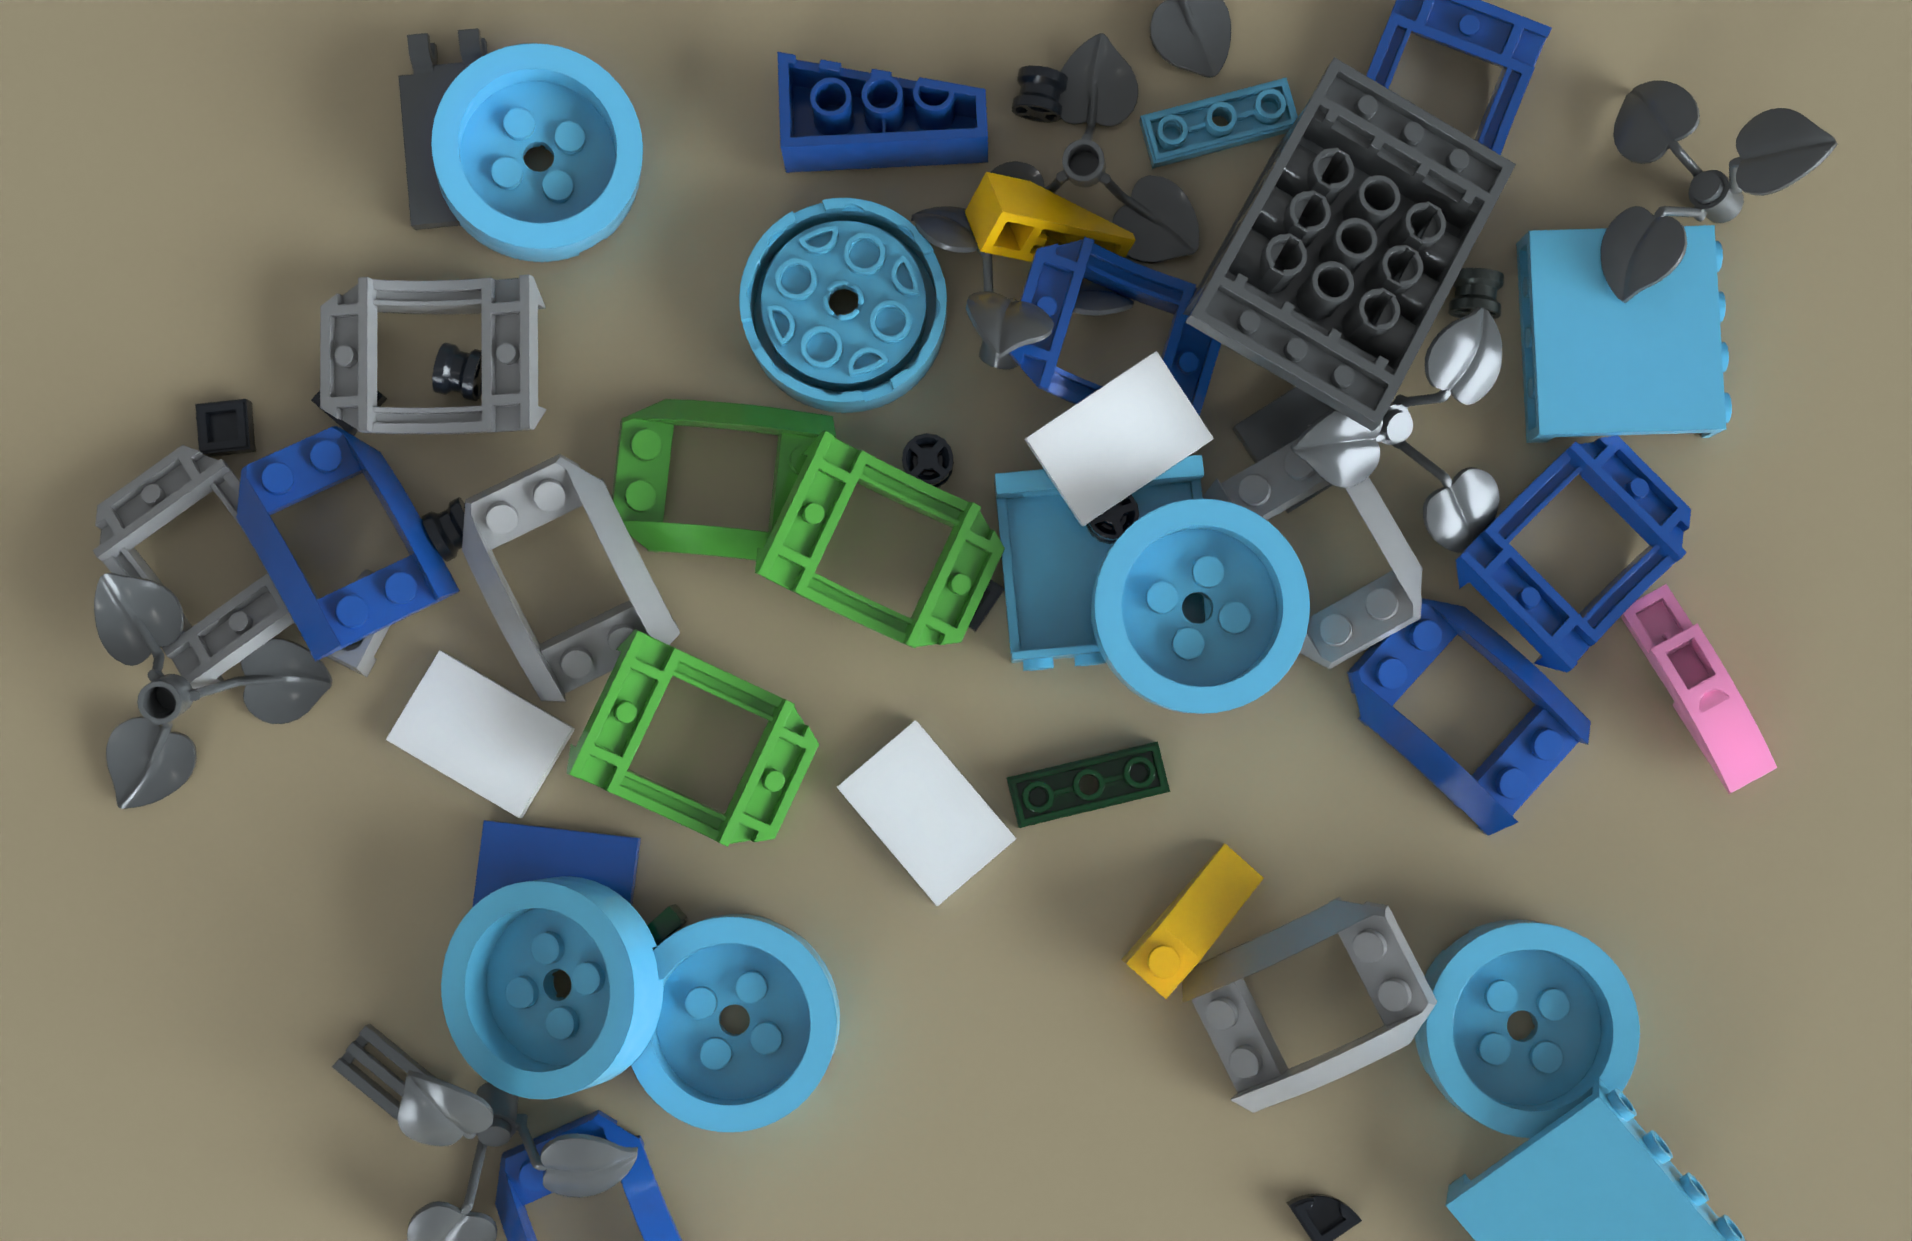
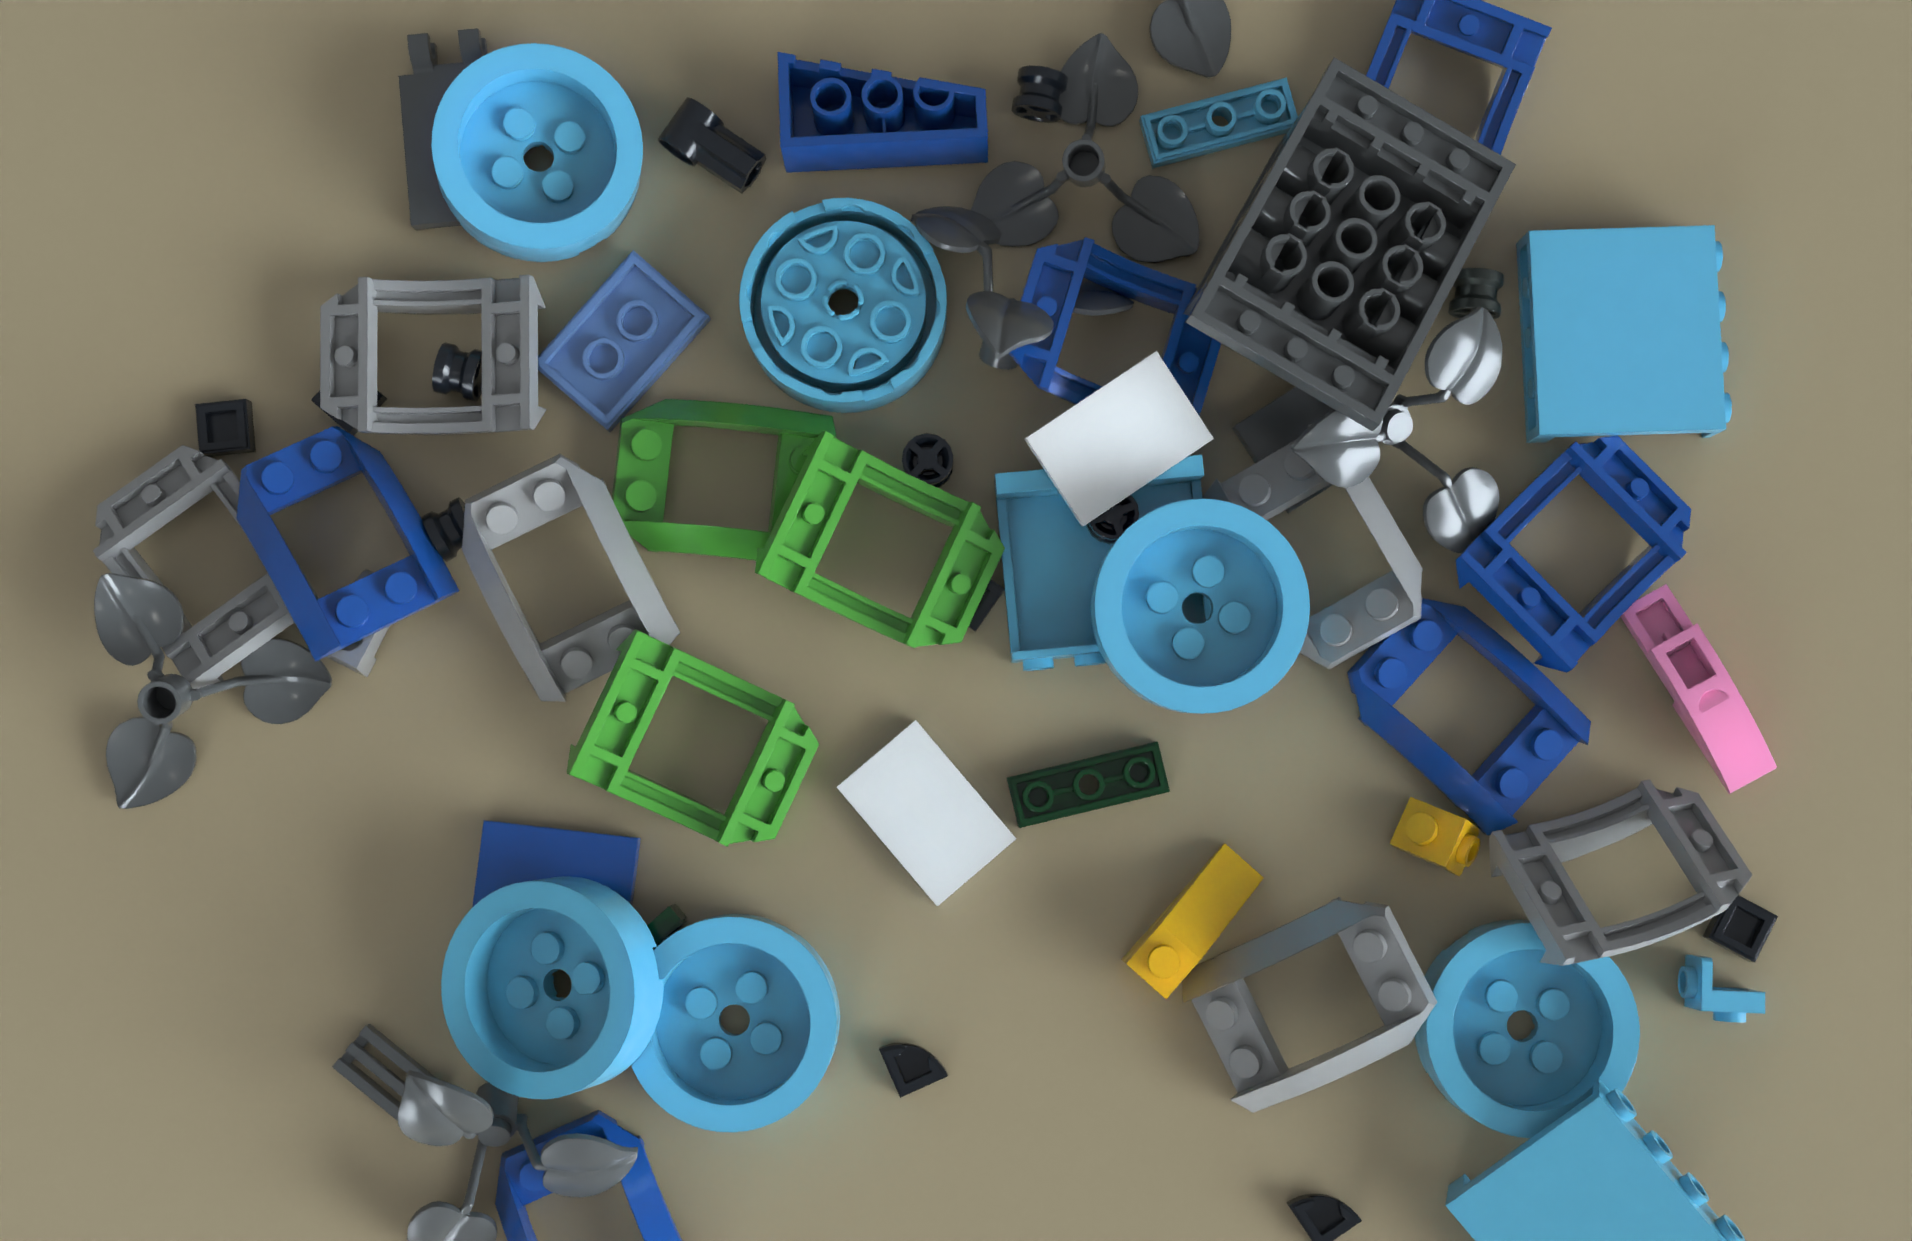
(480, 734): white tile -> none
(621, 341): none -> medium blue tile
(701, 139): none -> black piece
(911, 1067): none -> black tile
(1018, 216): yellow slope -> none
(1437, 836): none -> yellow bracket
(1556, 909): none -> light grey wedge
(1725, 1002): none -> medium azure bracket
(1741, 928): none -> black tile
(1773, 153): dark grey plant -> none

